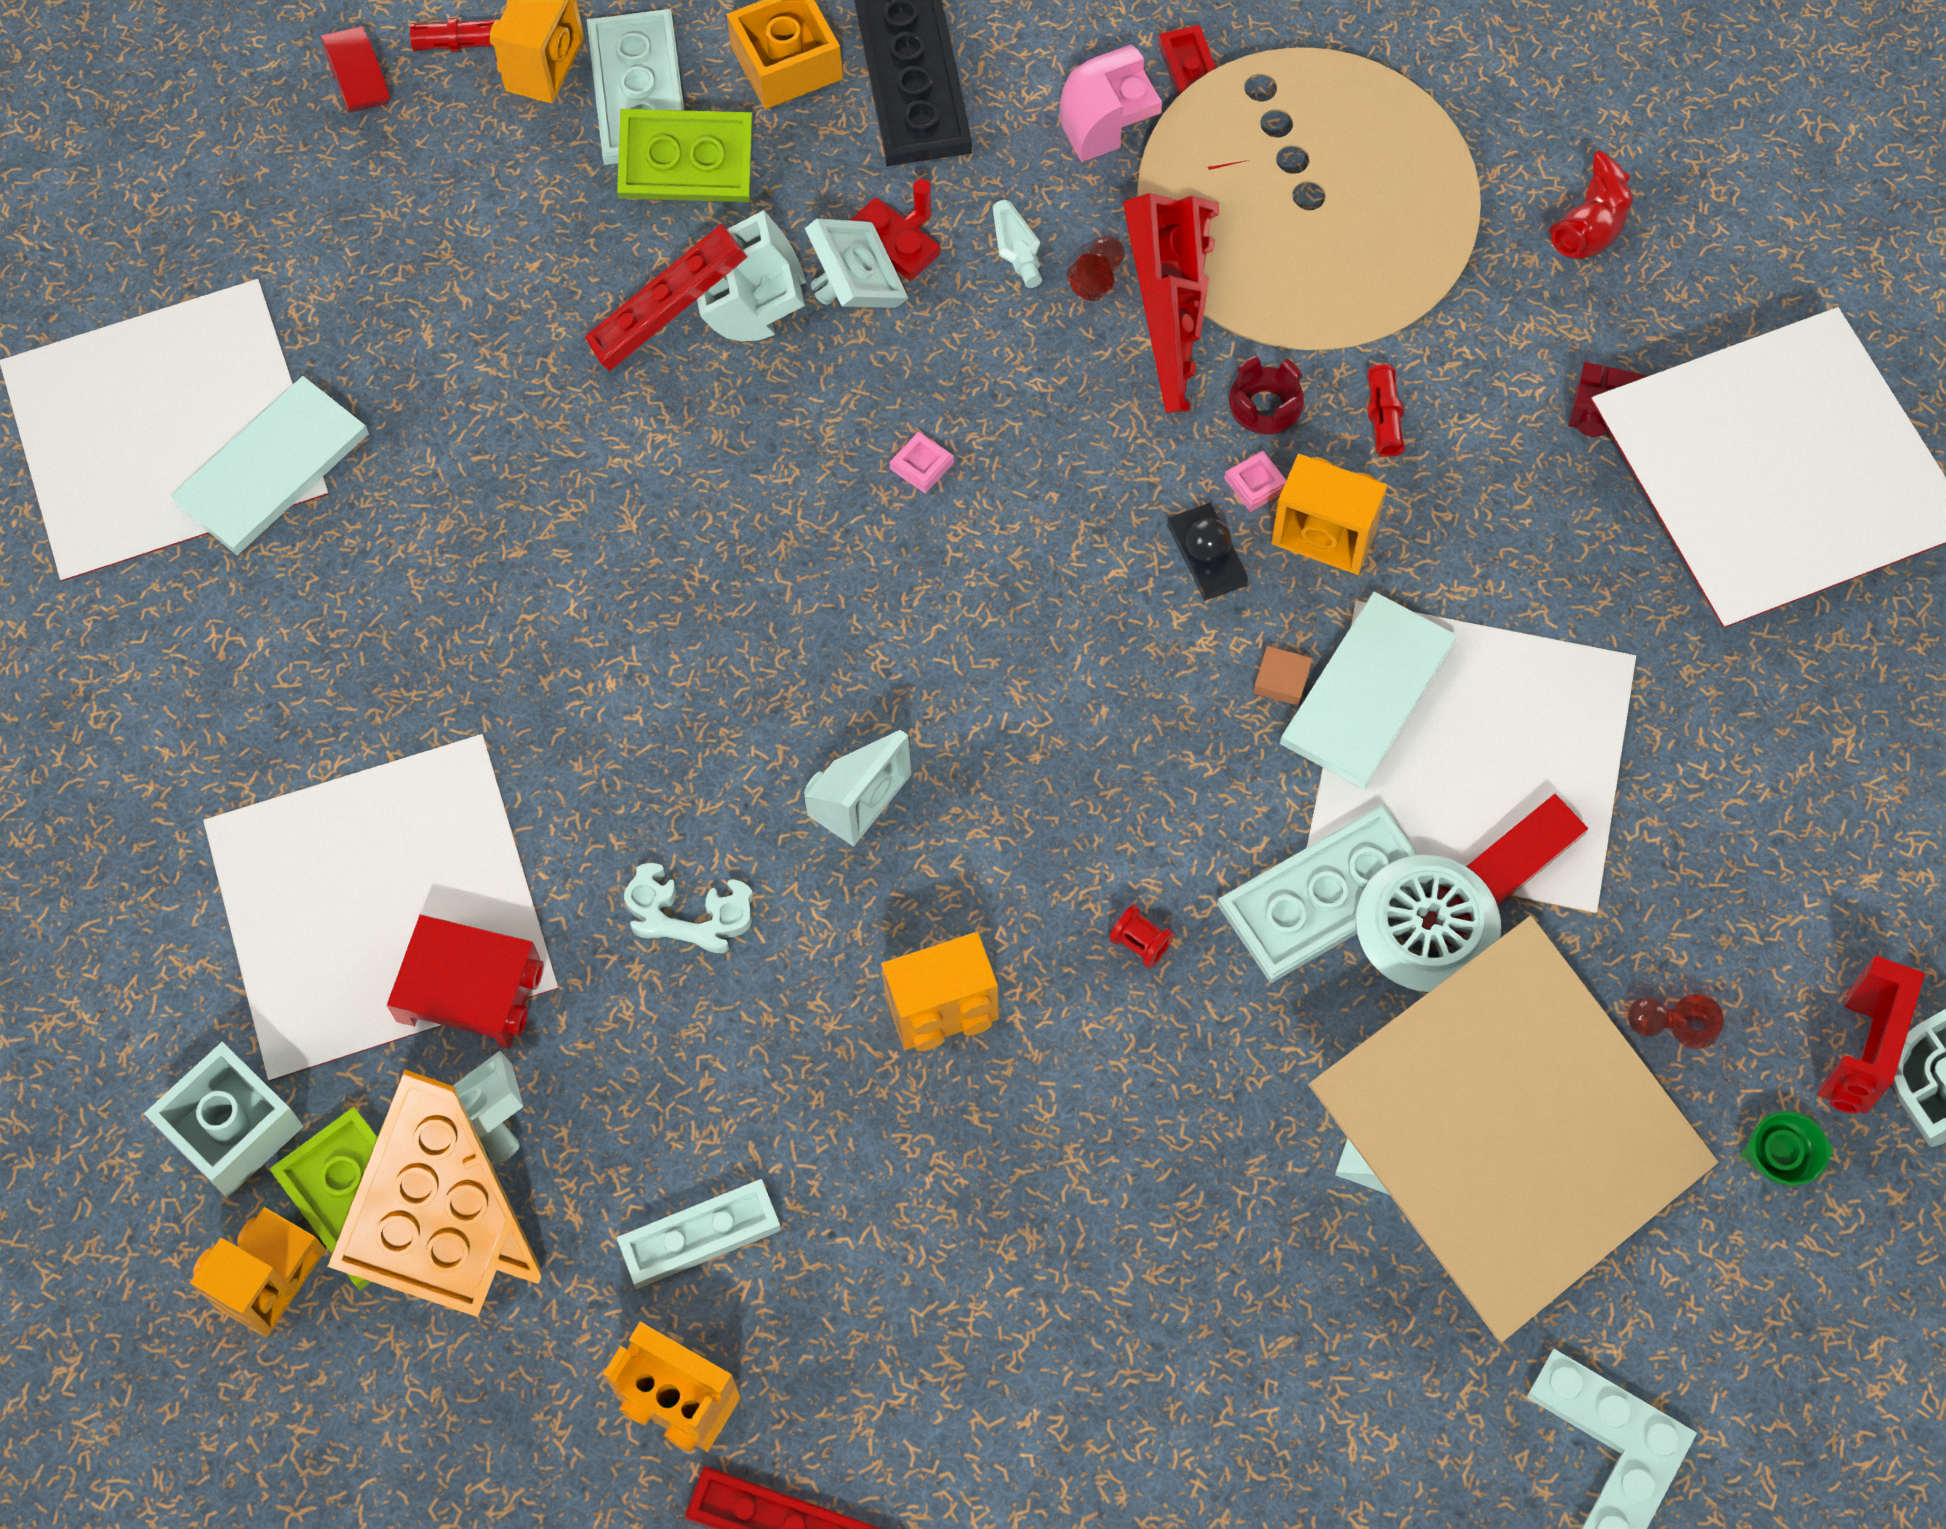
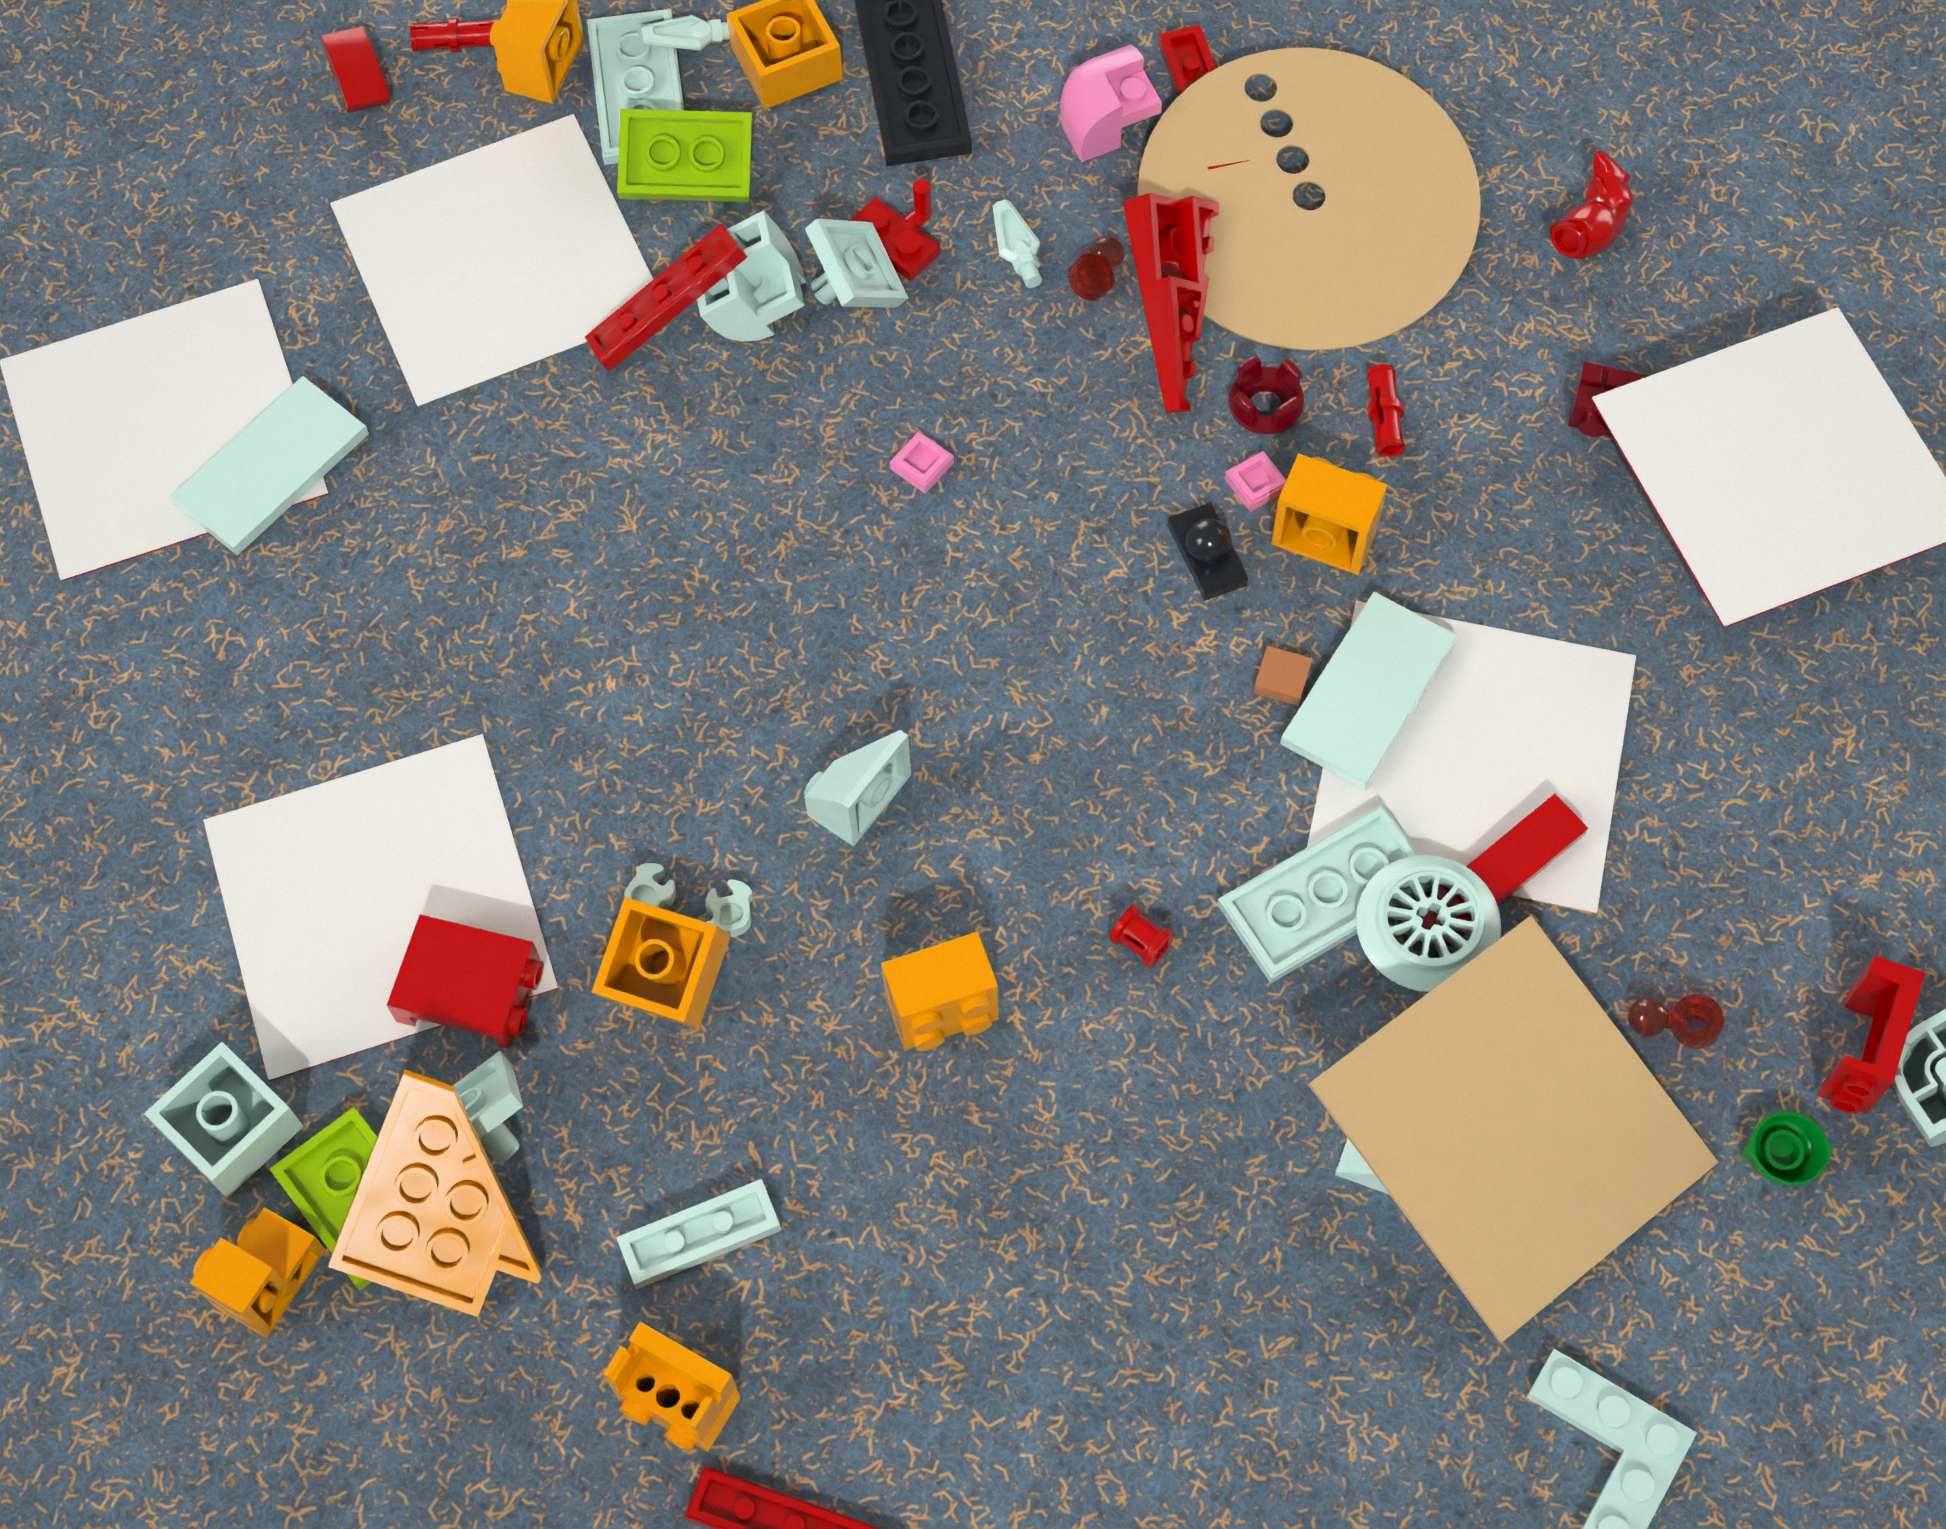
(493, 258): none -> white piece
(661, 962): none -> light orange brick
(684, 33): none -> light aqua piece

